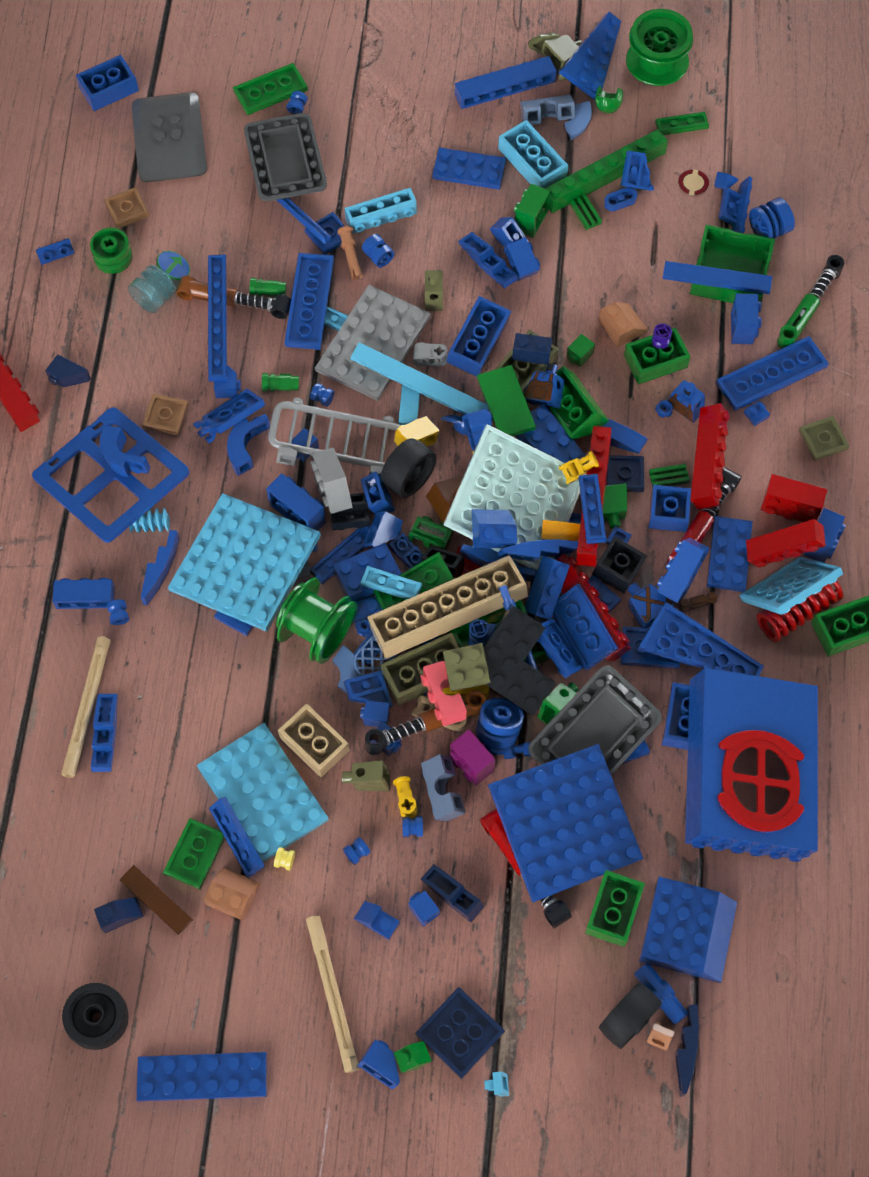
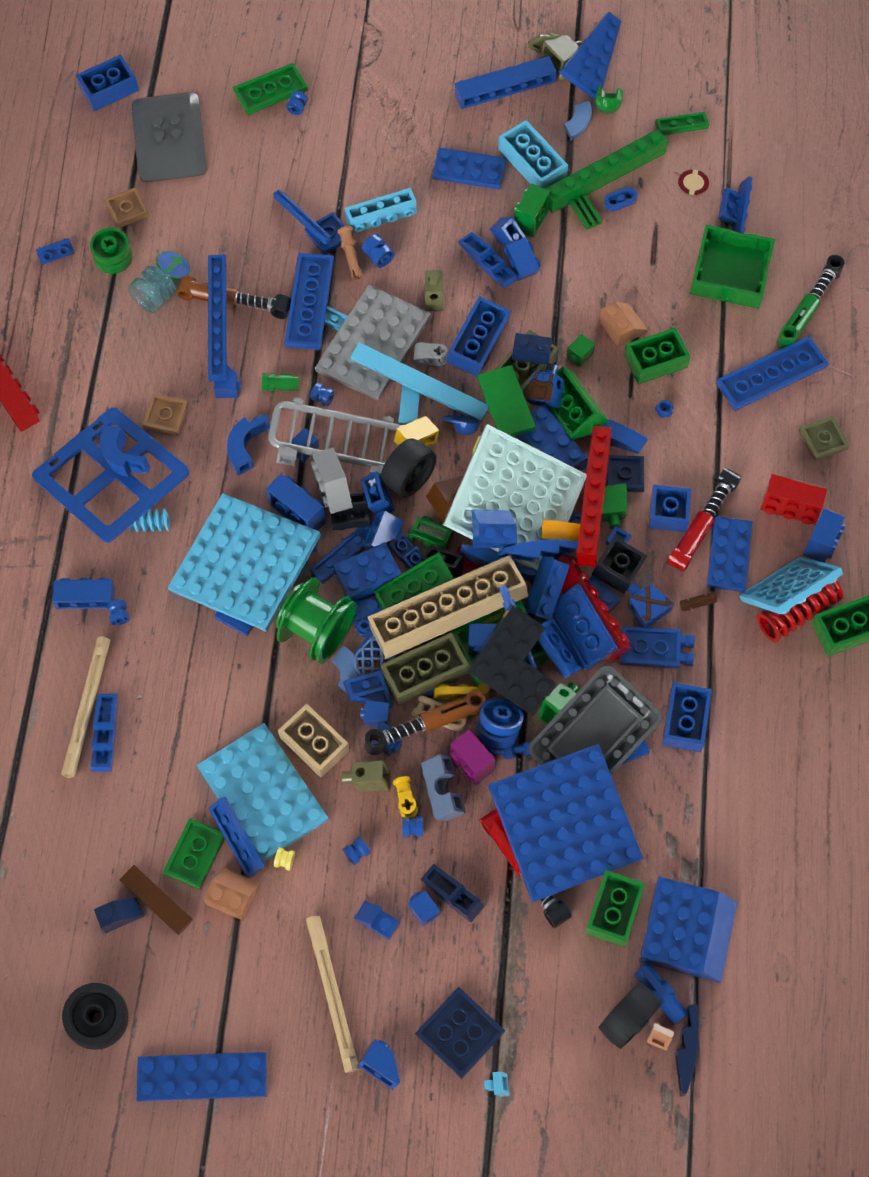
(66, 373): dark blue slope -> none
(158, 571): blue slope -> none
(229, 414): blue tile -> none
(265, 287): green axle -> none
(285, 157): dark grey wedge -> none
(390, 583): medium azure tile -> none
(412, 1057): green brick -> none
(448, 708): coral arch -> none
(466, 667): olive plate -> none
(475, 424): blue brick -> none
(478, 636): blue wheel -> none
(560, 107): sand blue arch -> none
(576, 467): yellow connector -> none
(592, 508): blue tile -> none
(636, 171): blue wing -> none
(659, 47): green wheel -> none
(661, 336): dark purple wheel -> none
(671, 471): green tile -> none
(682, 569): blue brick -> none
(687, 400): blue torso -> none
(688, 642): blue wing -> none
(709, 456): red brick -> none
(717, 277): blue tile -> none
(724, 180): blue slope -> none
(745, 318): blue brick -> none
(756, 413): blue tile -> none
(759, 712): blue panel -> none
(772, 219): blue wheel -> none
(785, 543): red brick -> none

